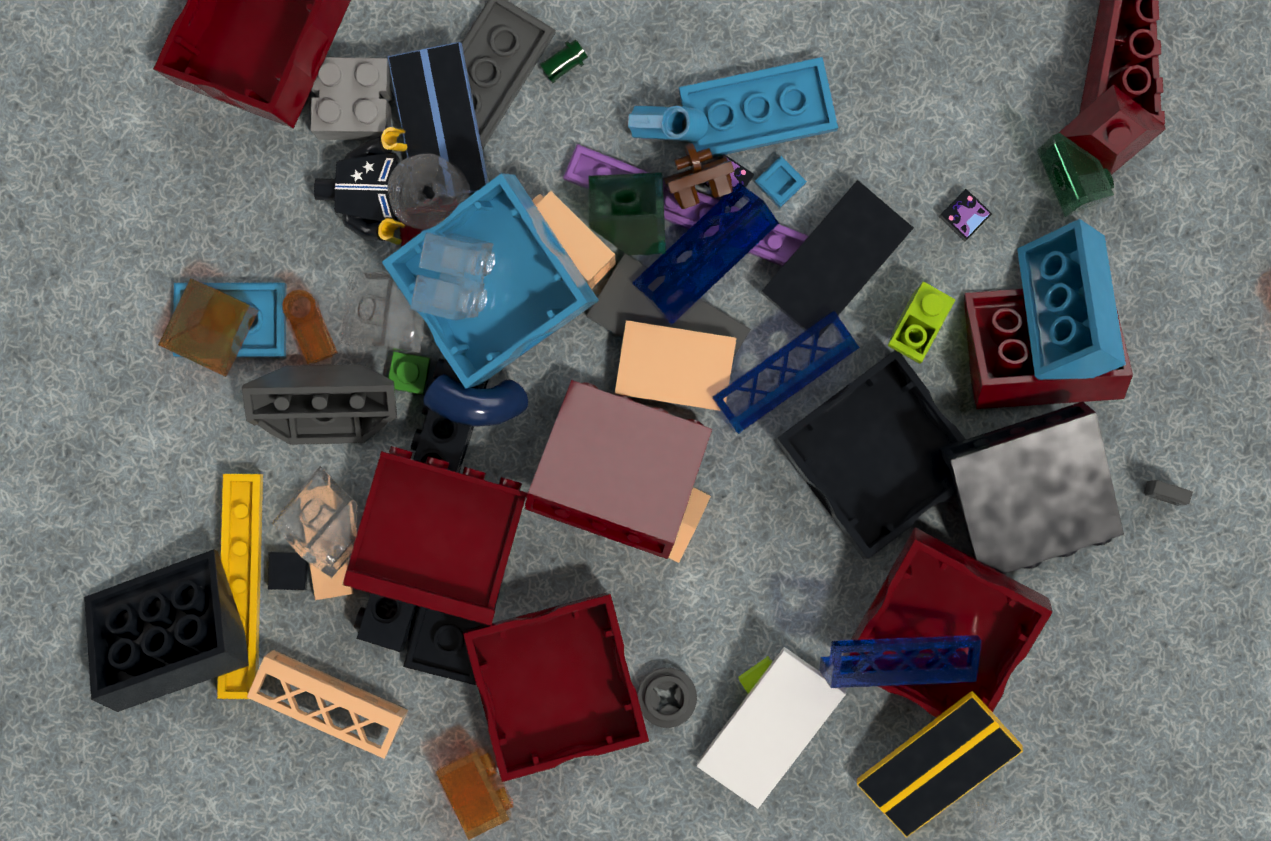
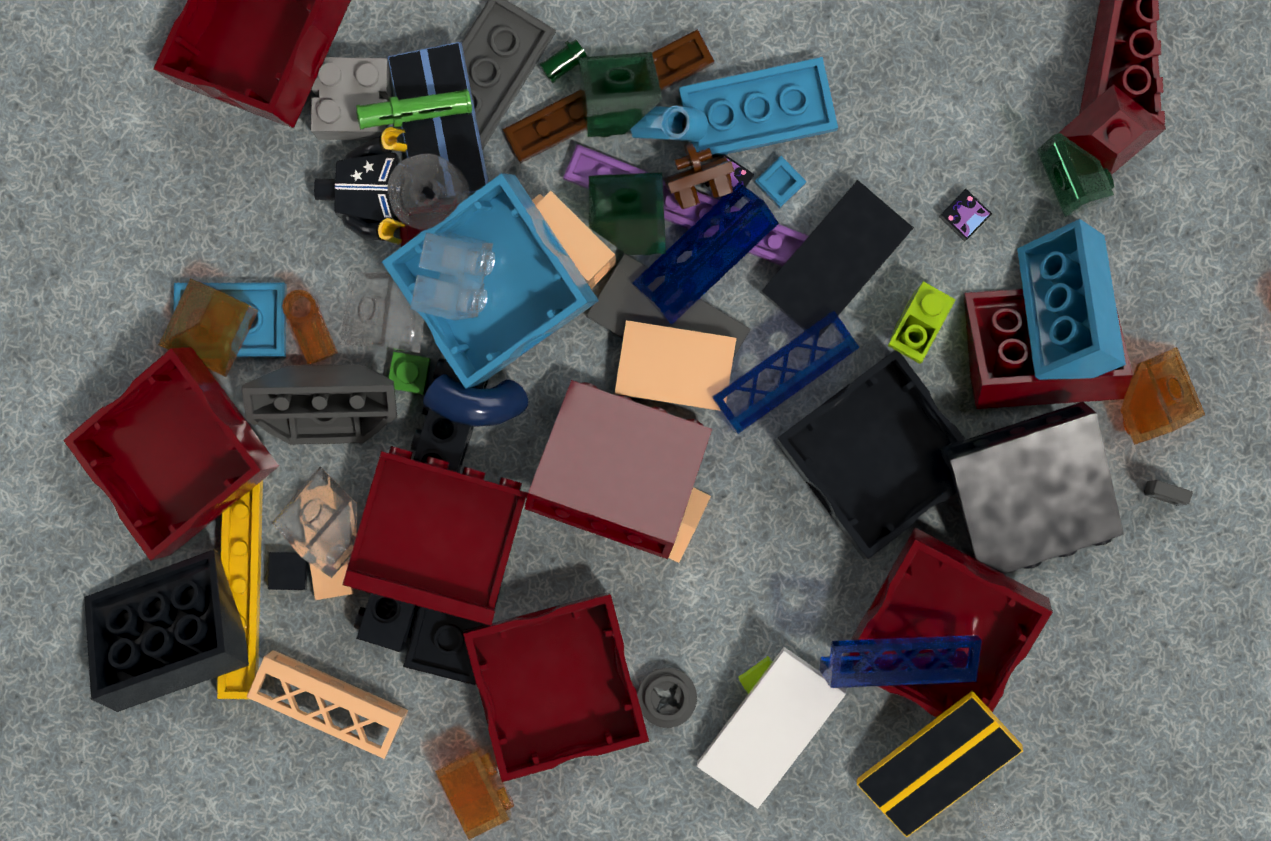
(171, 452): none -> dark red tile
(413, 109): none -> bright green pin
(566, 116): none -> reddish brown tile
(617, 91): none -> clear green slope
(1160, 398): none -> clear orange slope

